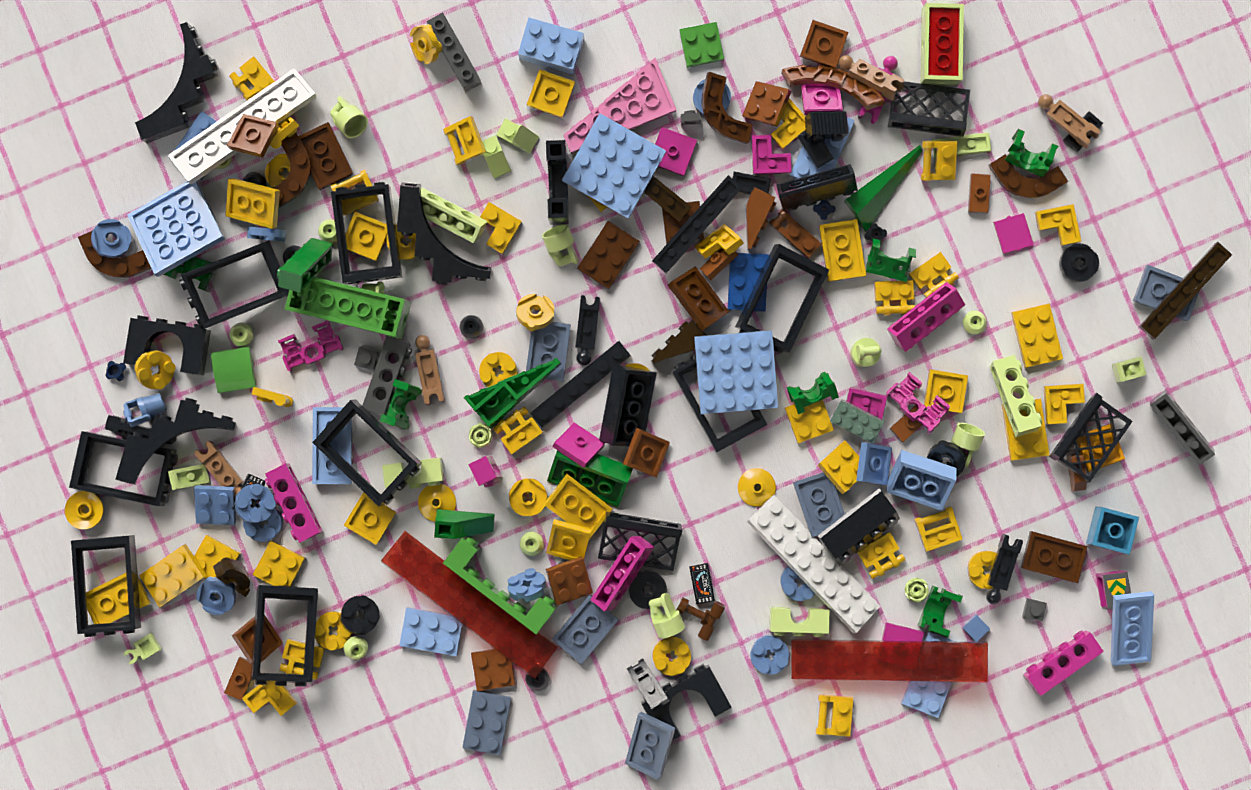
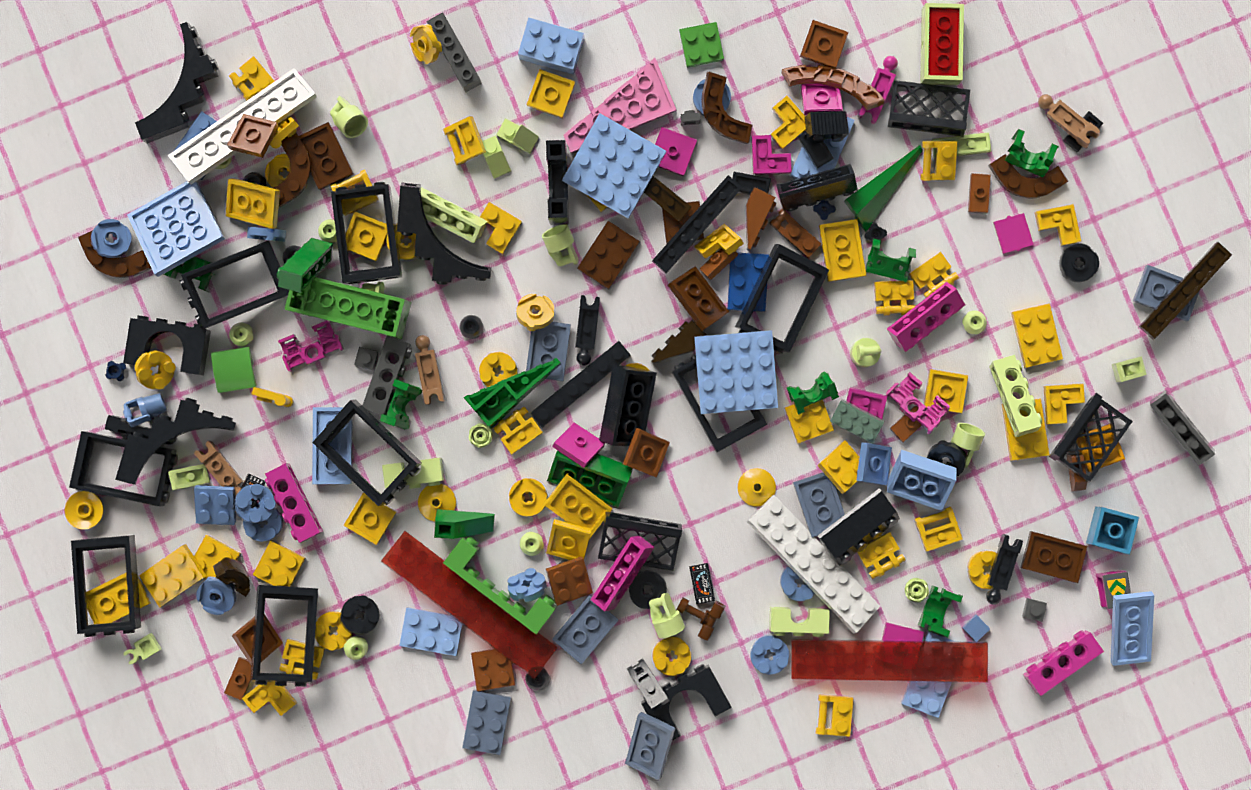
(485, 471): dark pink brick -> none
(766, 103): dark orange plate -> none
(872, 76): medium nougat plate -> none

